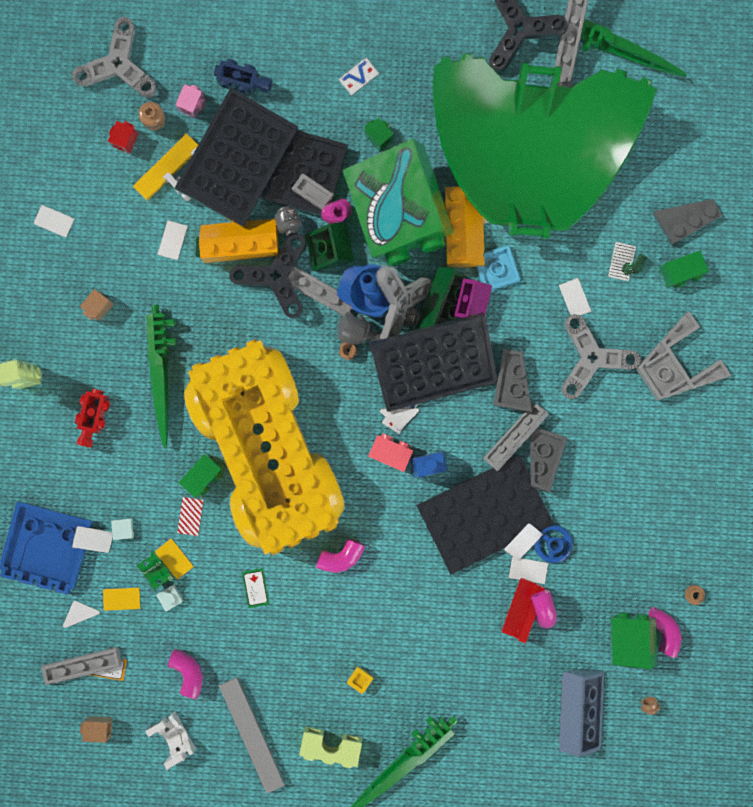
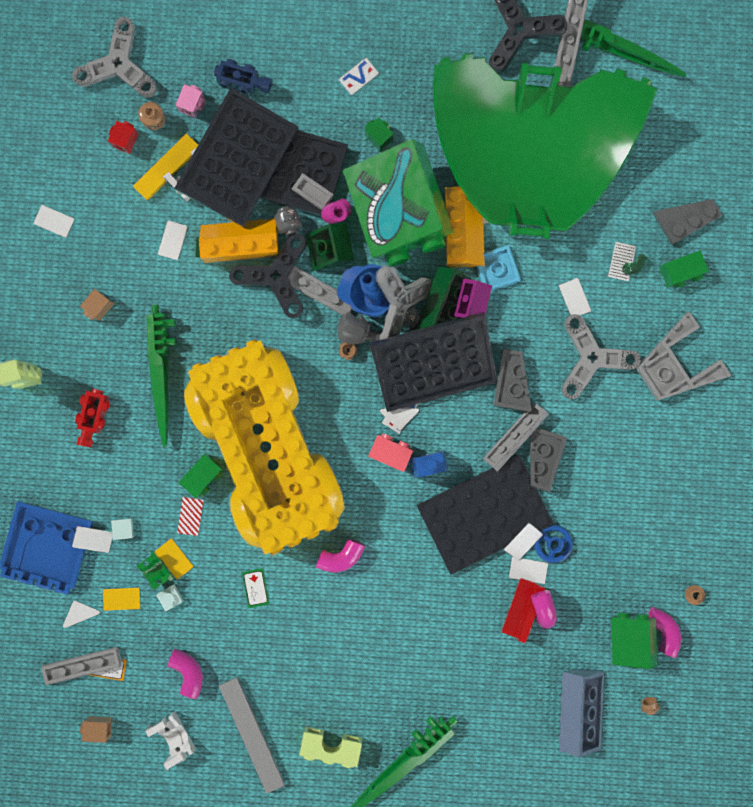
(360, 679): yellow plate -> none

